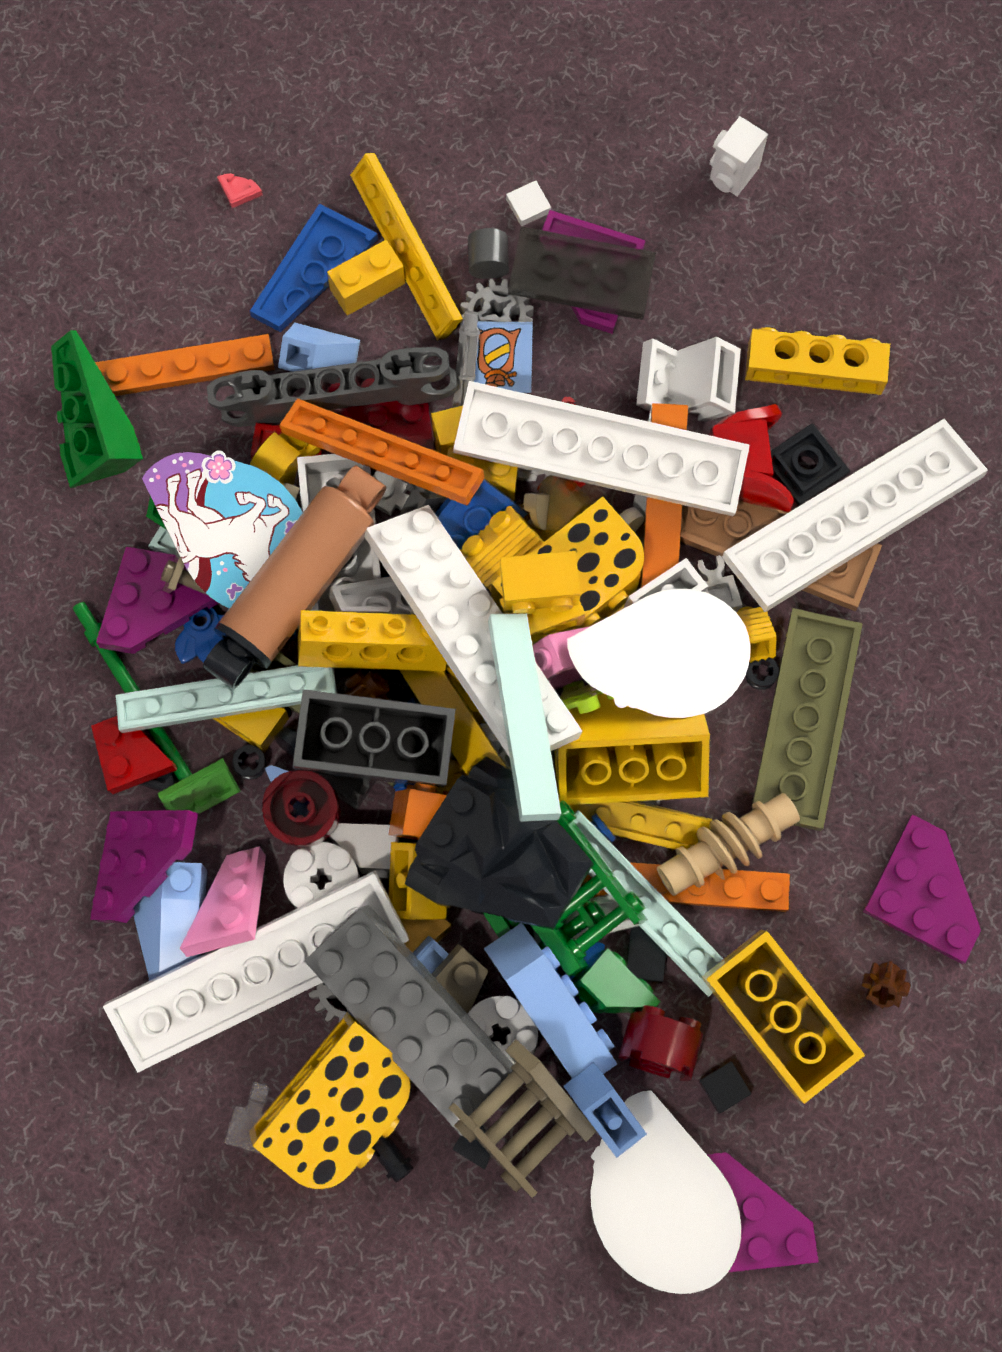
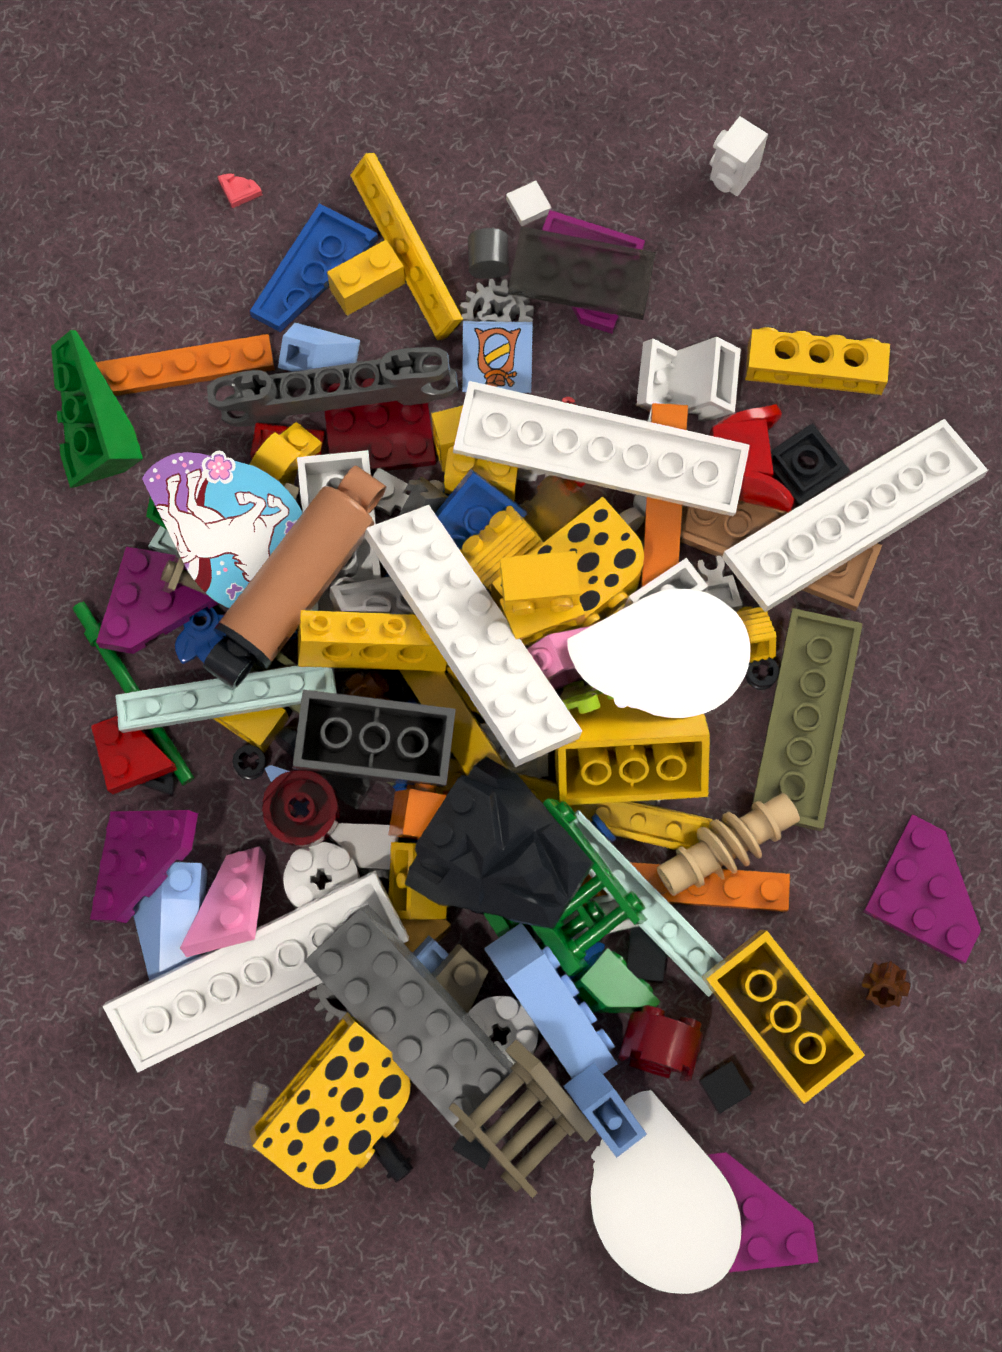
(201, 789): bright green plate -> none
(382, 451): orange plate -> none
(466, 356): light grey piece -> none
(524, 718): light aqua tile -> none
(538, 506): dark tan tile -> none

